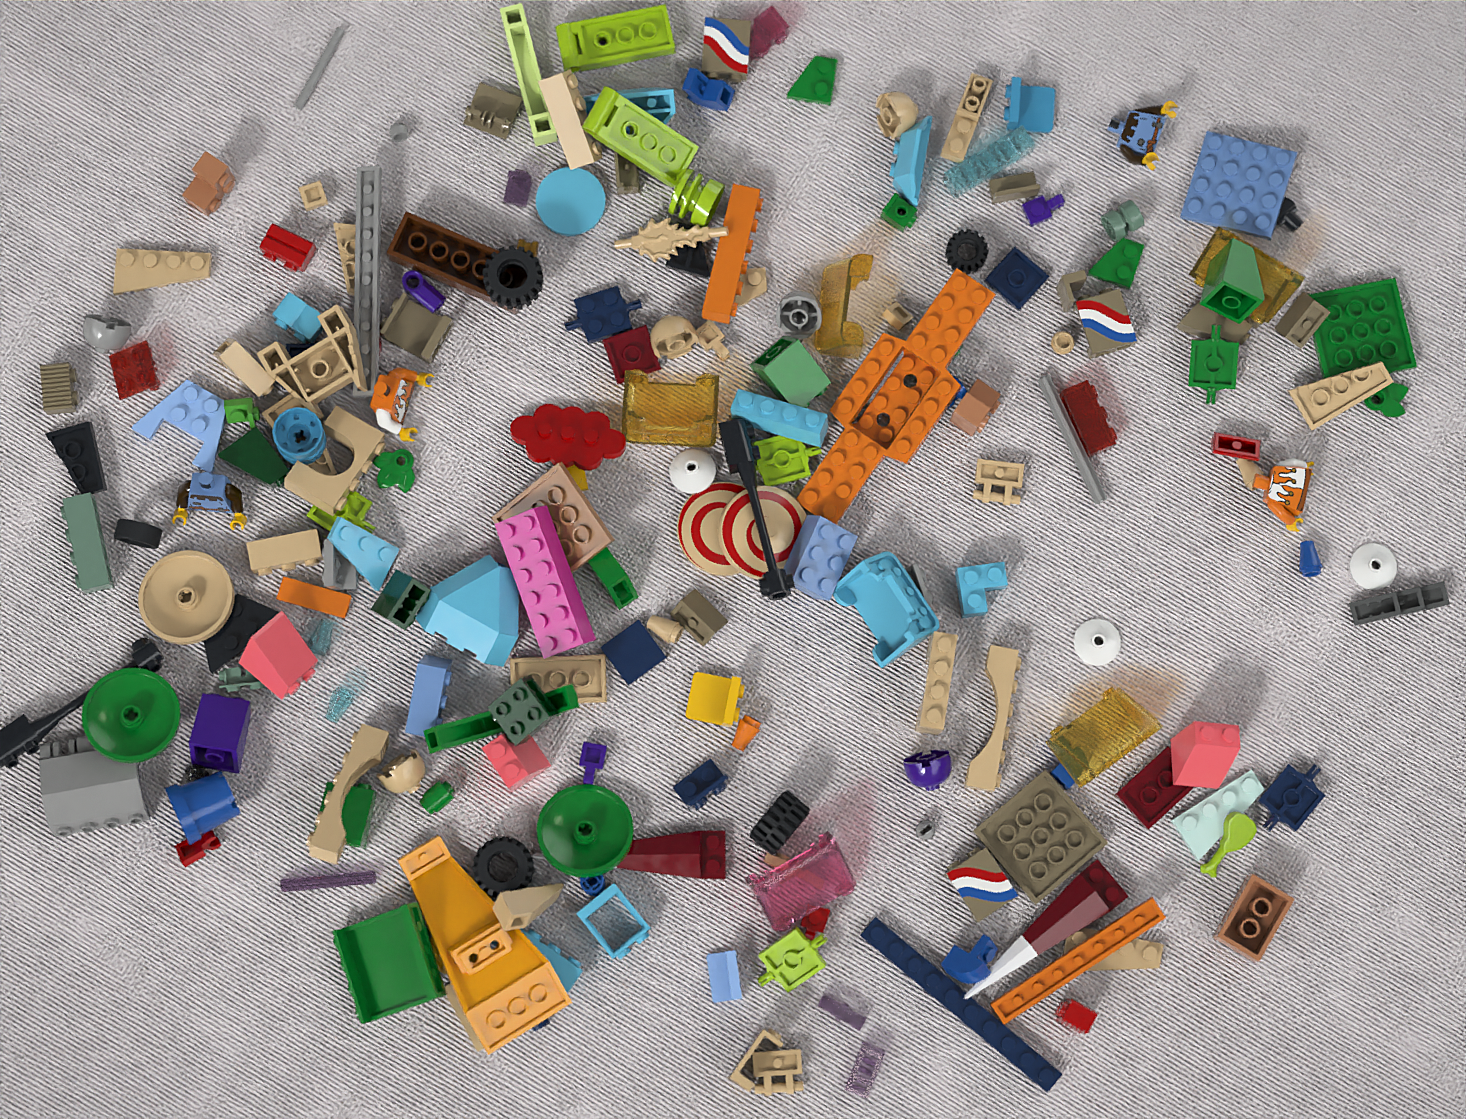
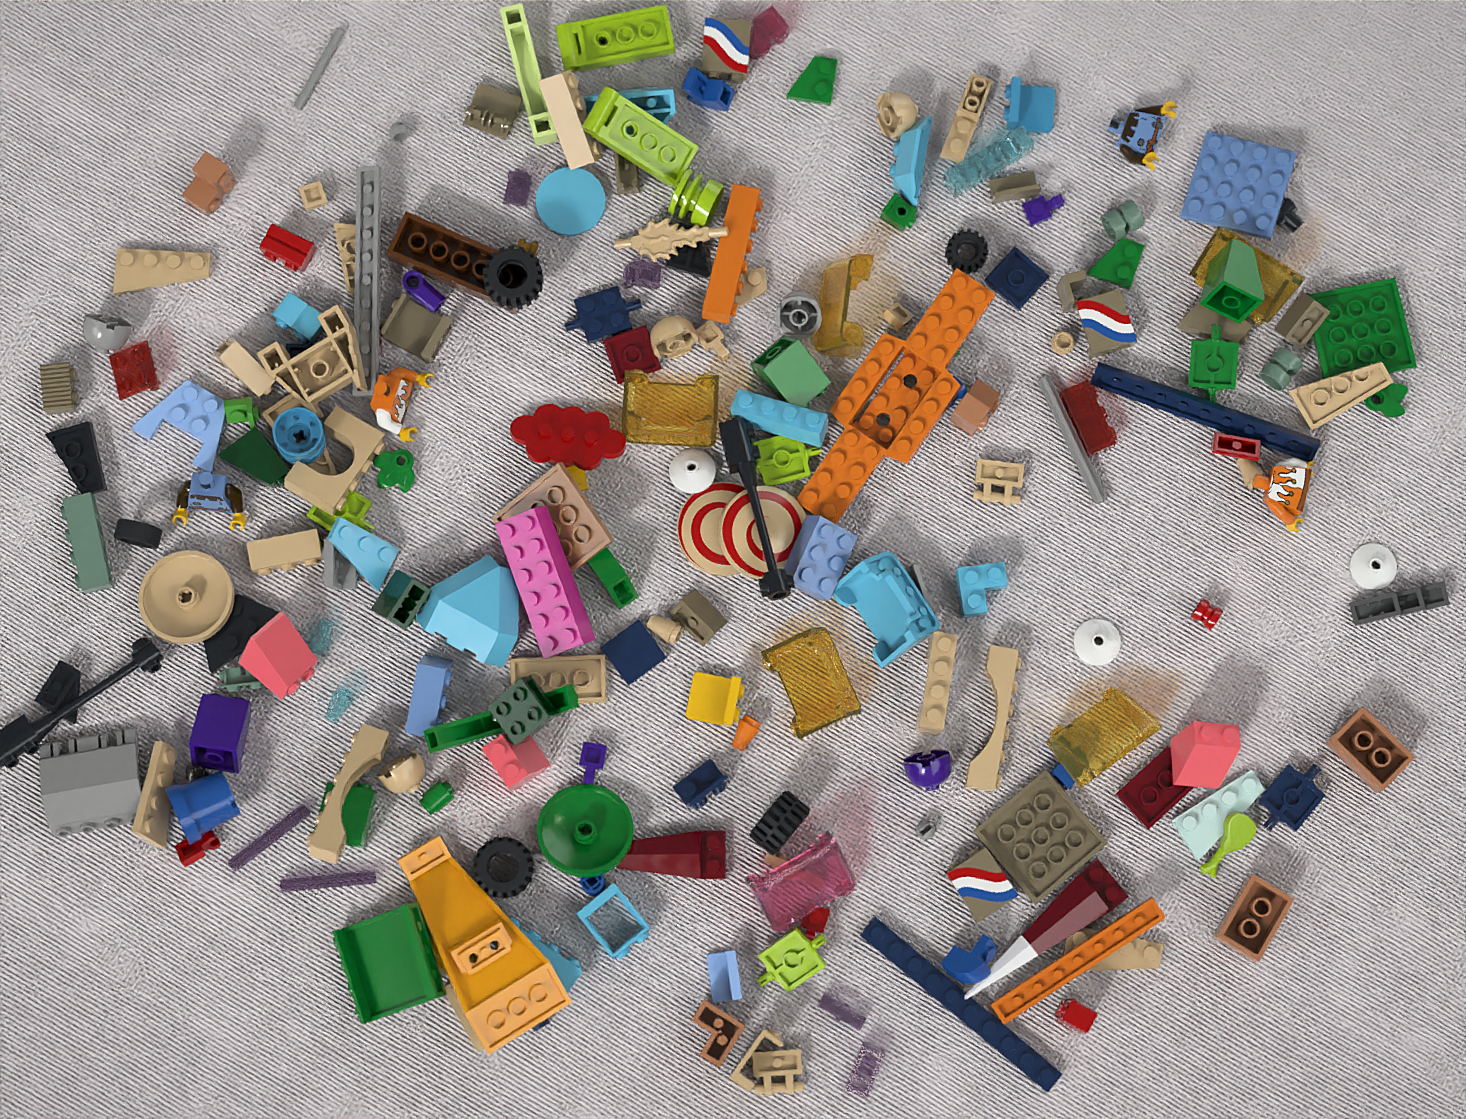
(61, 689): none -> black wing
(131, 715): green dish -> none
(154, 805): none -> tan wing
(268, 837): none -> clear purple axle
(314, 597): orange tile -> none
(521, 907): tan slope -> none
(642, 275): none -> clear purple bracket
(724, 1032): none -> nougat brick
(813, 681): none -> clear yellow windscreen
(1204, 412): none -> dark blue plate
(1206, 614): none -> red wheel
(1278, 372): none -> sand green wheel
(1309, 560): blue cone -> none
(1369, 750): none -> nougat brick

